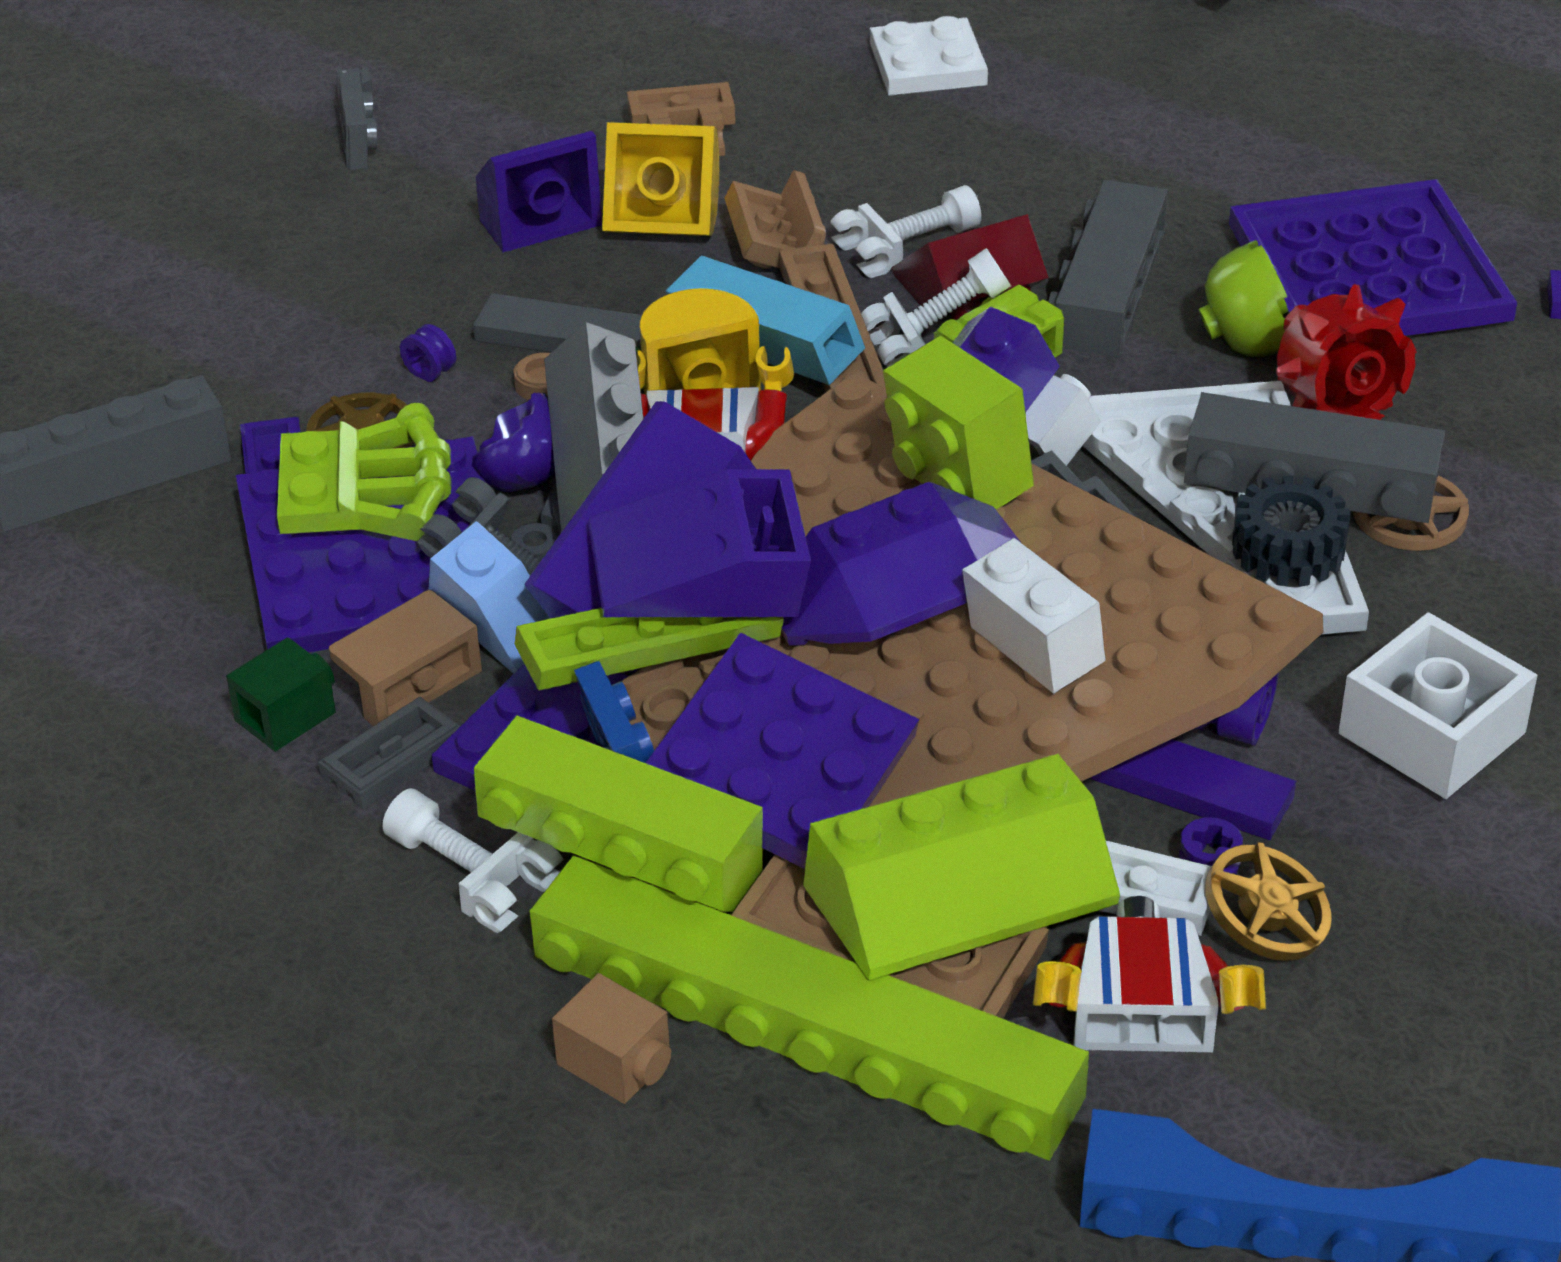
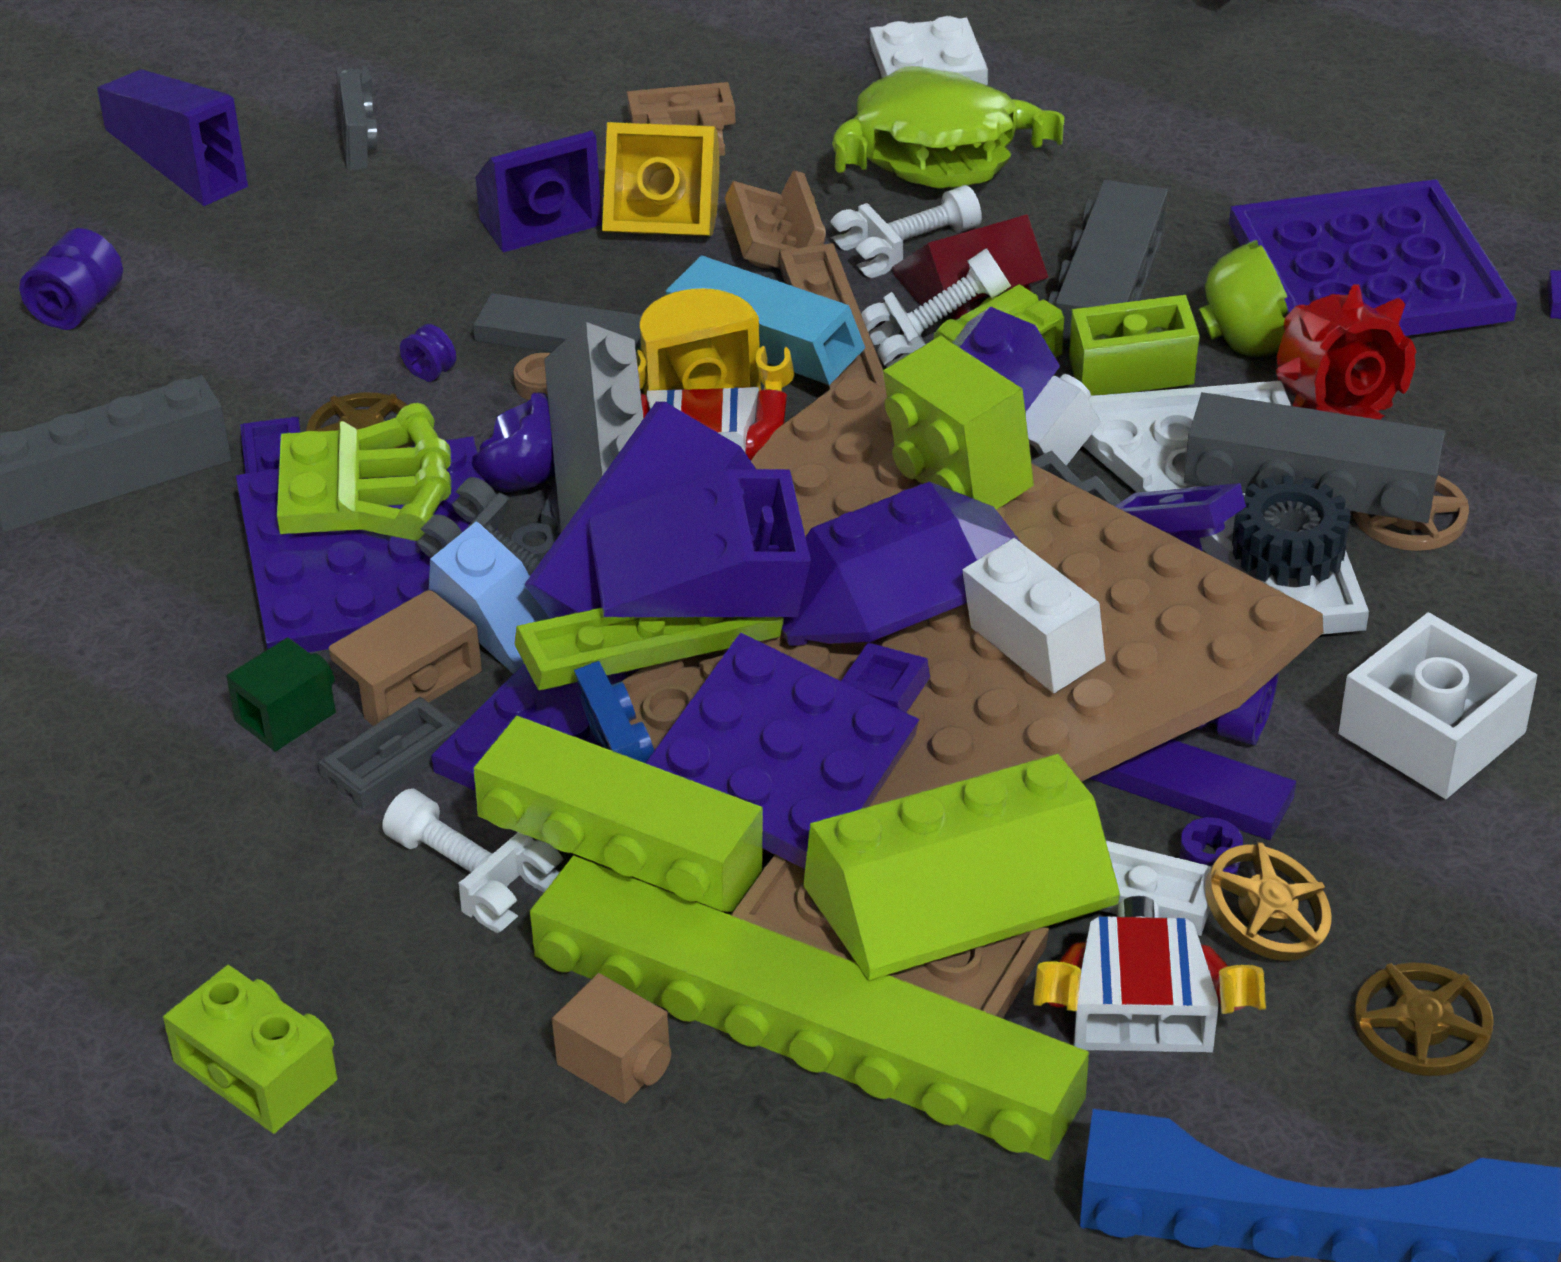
(71, 279): none -> dark purple wheel
(179, 131): none -> dark purple slope
(251, 1047): none -> lime brick
(889, 675): none -> dark purple plate
(938, 128): none -> lime piece
(1134, 345): none -> lime brick
(1187, 511): none -> dark purple slope
(1423, 1018): none -> pearl gold wheel

